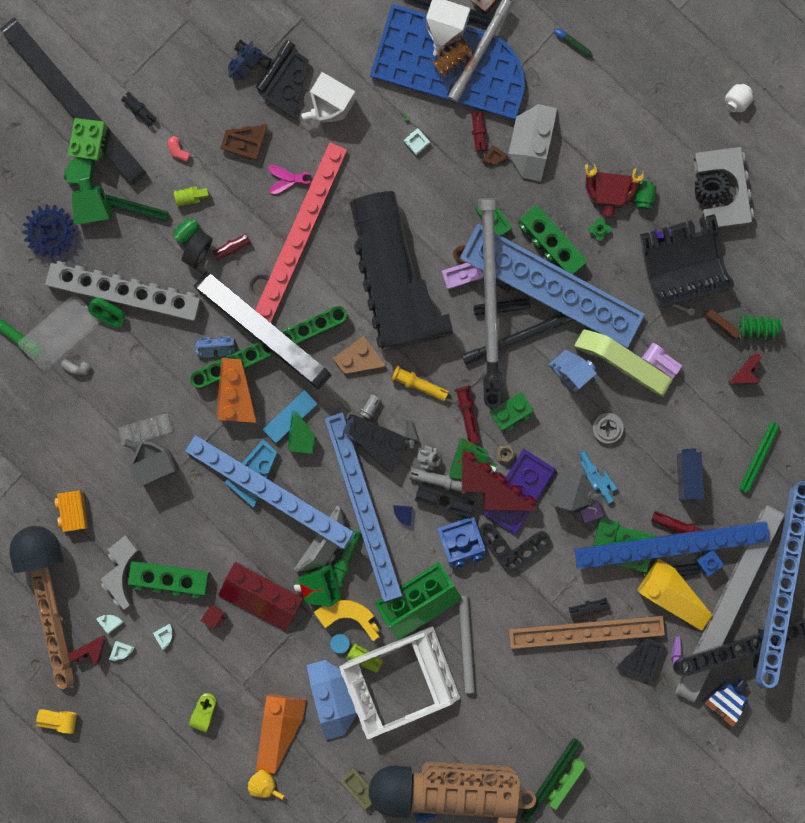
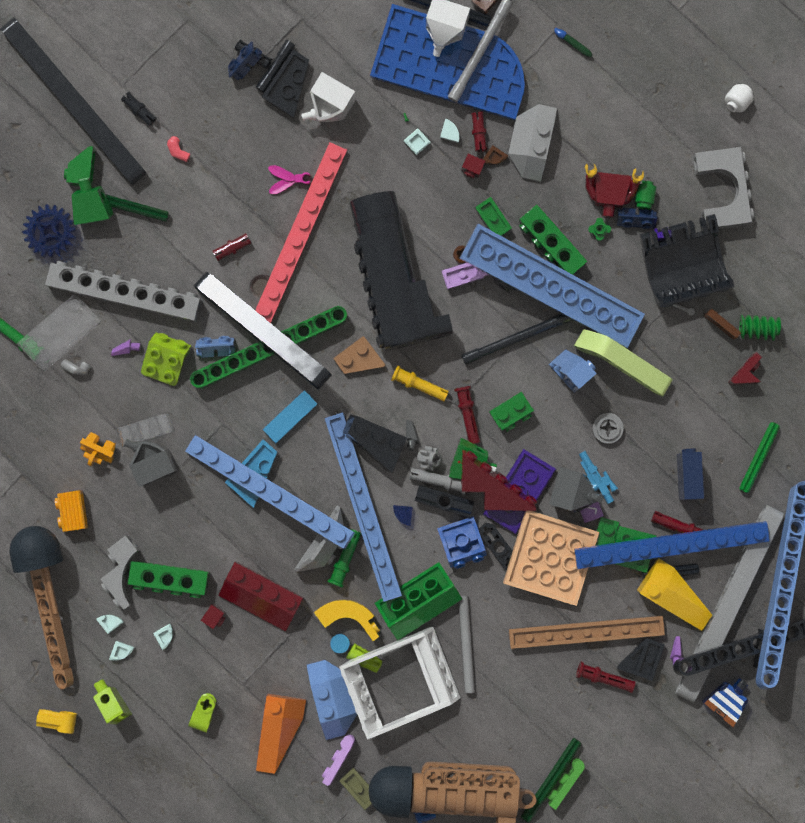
(87, 139): bright green hinge -> none
(94, 649): dark red slope -> none
(95, 452): none -> light orange hips
(106, 312): green plate -> none
(116, 708): none -> lime torso
(125, 348): none -> medium lavender bar
(164, 358): none -> lime bracket
(186, 231): green brick -> none
(190, 196): lime hinge -> none
(197, 249): black tyre -> none
(233, 393): orange wedge -> none
(244, 141): reddish brown wing -> none
(263, 785): yellow piece -> none
(300, 435): green slope -> none
(319, 586): green torso -> none
(338, 758): none -> lavender hinge
(370, 407): light grey pin -> none
(450, 131): none -> light aqua tile
(452, 57): clear orange piece -> none
(472, 166): none -> dark red plate
(488, 206): flat silver piece -> none
(504, 306): black axle -> none
(510, 454): dark tan plate -> none
(545, 557): none -> light nougat plate
(589, 608): black pin -> none
(594, 675): none -> dark red pin
(628, 218): none -> dark blue hinge
(659, 359): lavender piece -> none
(708, 562): blue brick -> none
(712, 197): black tyre -> none

